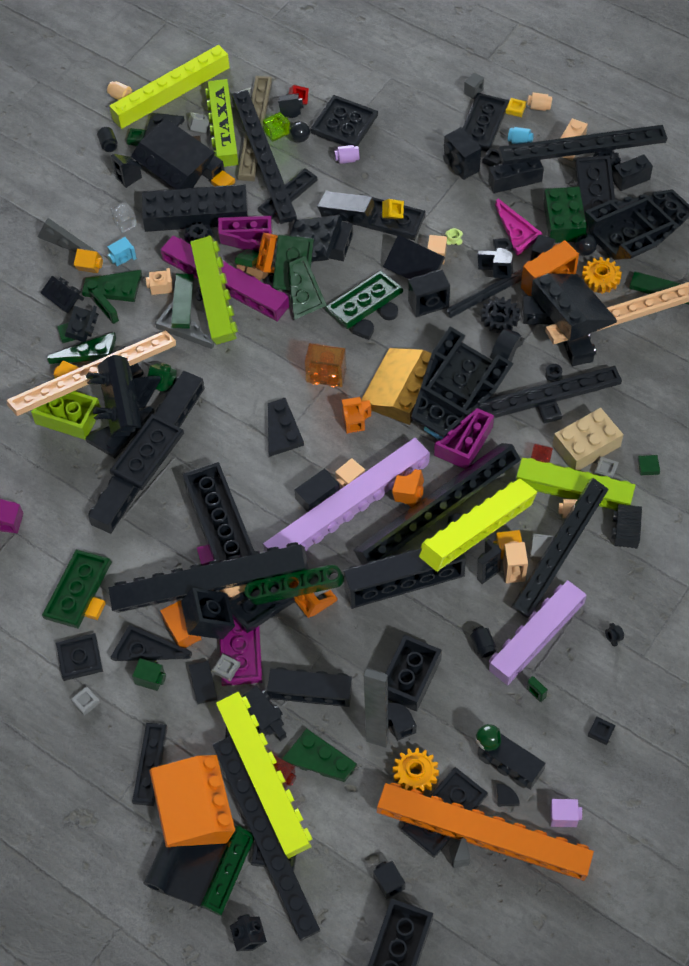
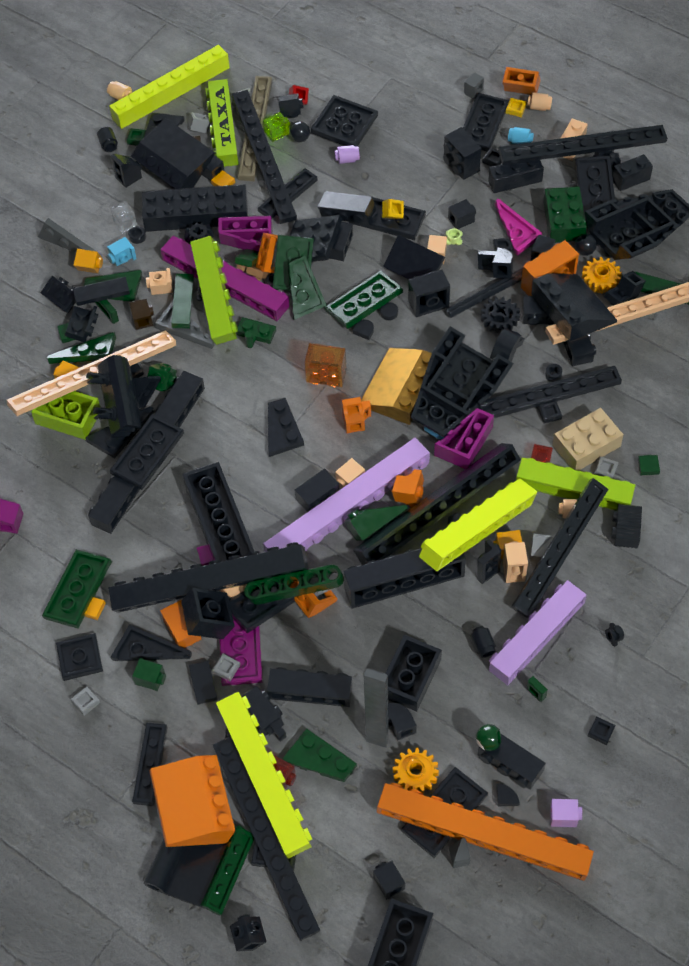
(101, 291): none -> black tile
(137, 235): none -> black tile
(141, 314): none -> dark brown brick
(255, 331): none -> dark green plate
(366, 522): none -> dark green slope
(461, 214): none -> black brick
(521, 80): none -> orange brick
(626, 290): none -> black brick

